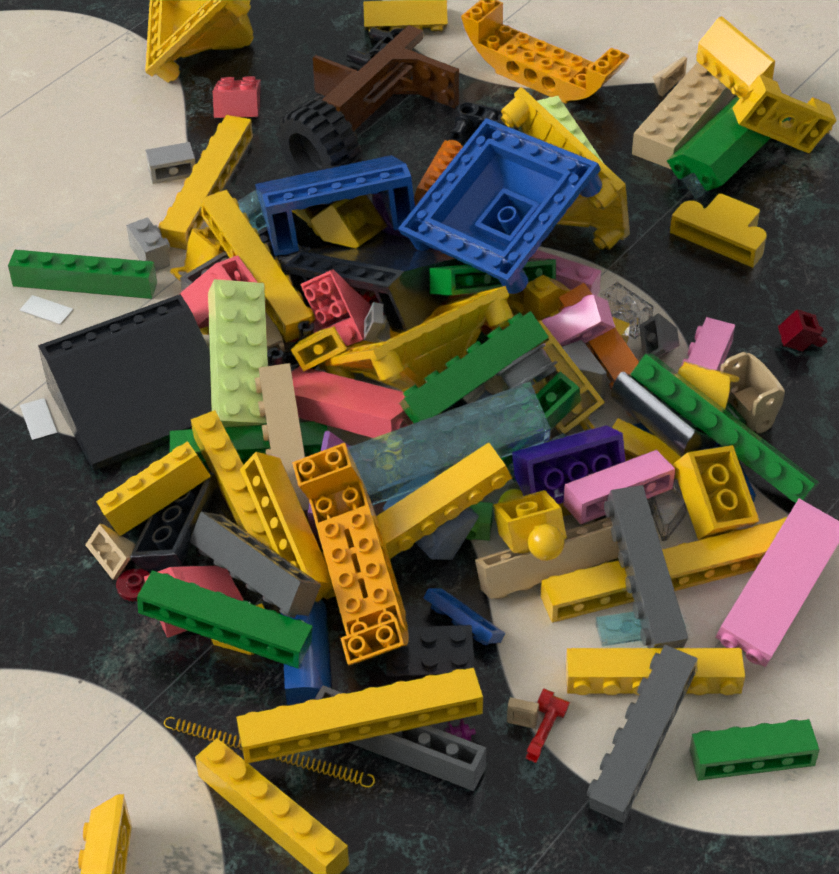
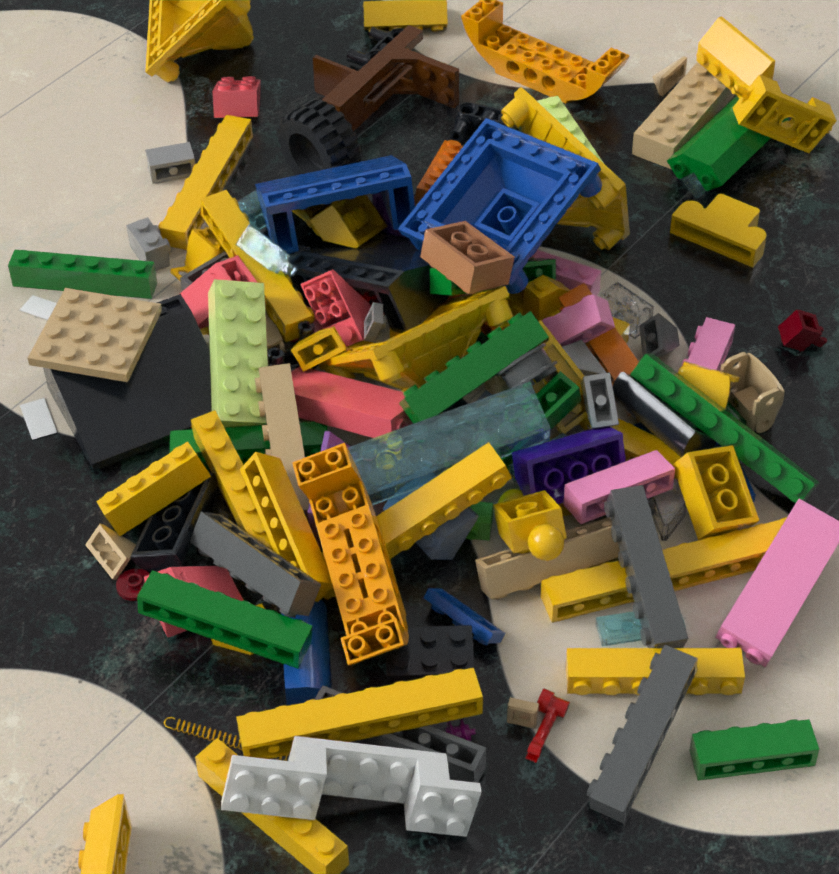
(95, 334): none -> tan plate
(265, 251): none -> clear light blue hinge
(353, 771): none -> white bracket
(467, 257): none -> nougat brick
(599, 400): none -> light grey slope

